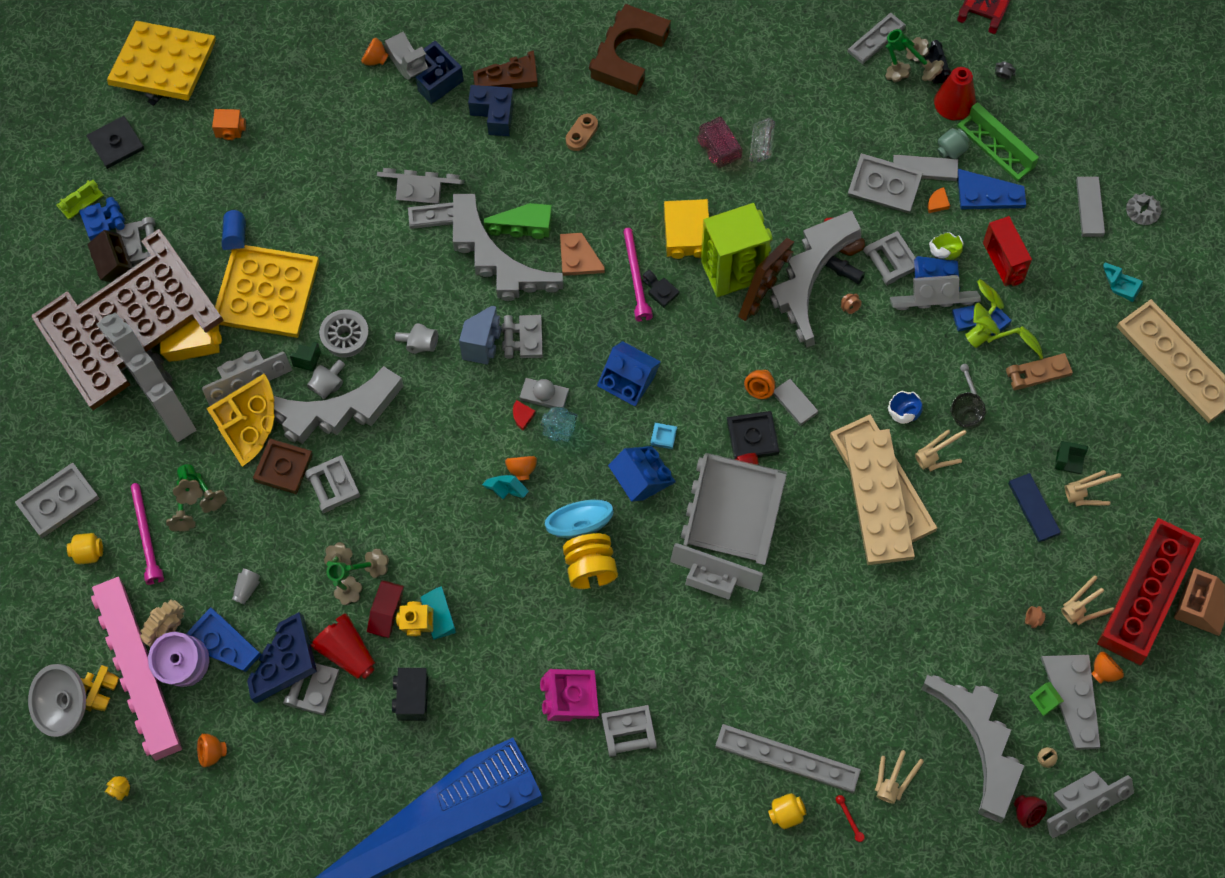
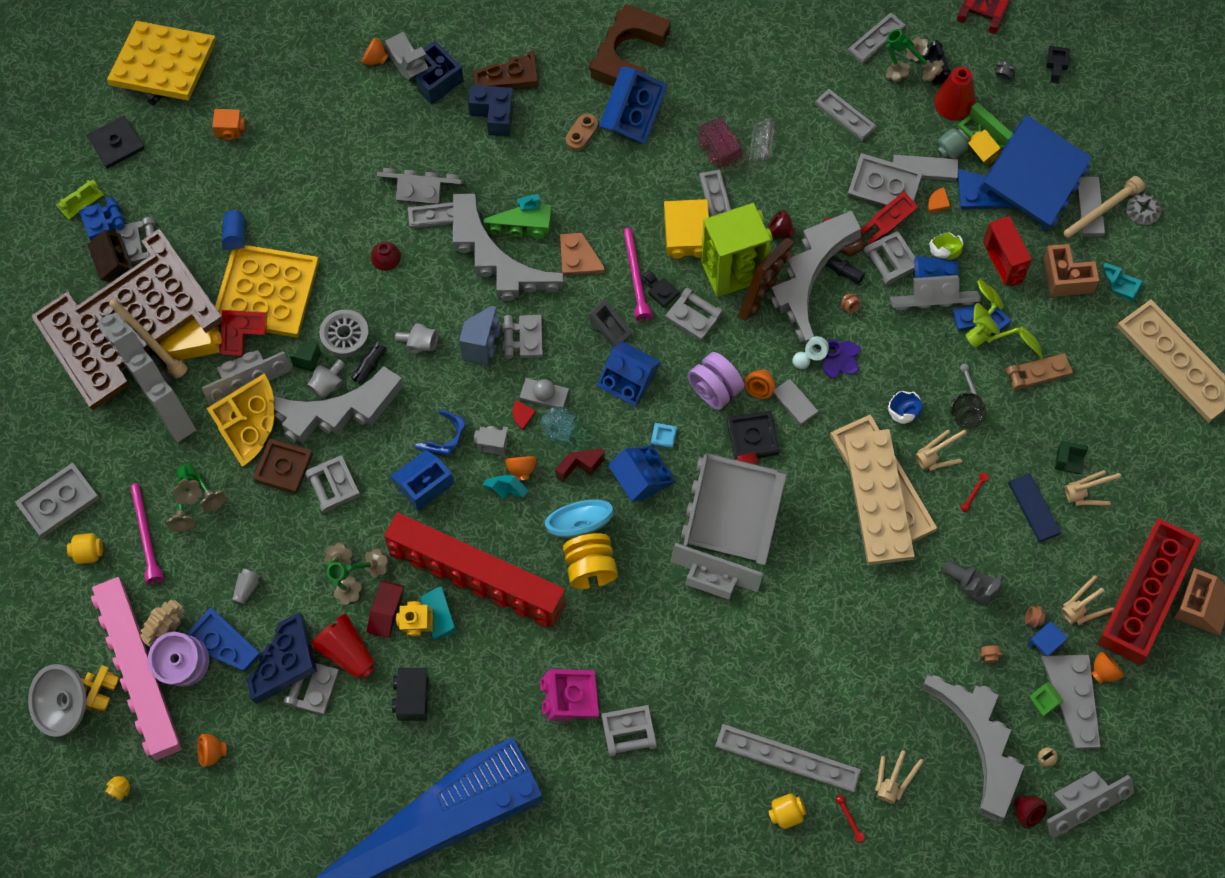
(175, 367): none -> tan piece
(235, 327): none -> red plate
(368, 363): none -> black pin
(385, 256): none -> dark red brick
(423, 479): none -> blue slope
(449, 446): none -> blue helmet
(475, 570): none -> red brick
(491, 440): none -> light grey brick
(529, 203): none -> teal slope
(586, 460): none -> dark red slope
(607, 321): none -> dark grey slope
(633, 104): none -> blue slope
(691, 320): none -> light grey plate
(715, 192): none -> light grey tile
(715, 380): none -> lavender wheel
(781, 225): none -> dark red brick
(802, 359): none -> light aqua plate
(842, 360): none -> dark purple plate
(845, 115): none -> light grey tile
(890, 216): none -> red hinge
(974, 585): none -> dark grey piece
(983, 478): none -> red hinge
(985, 147): none -> yellow brick
(991, 654): none -> nougat plate
(1037, 171): none -> blue panel
(1048, 639): none -> blue panel
(1057, 60): none -> black plate
(1067, 277): none -> nougat brick
(1132, 187): none -> tan piece

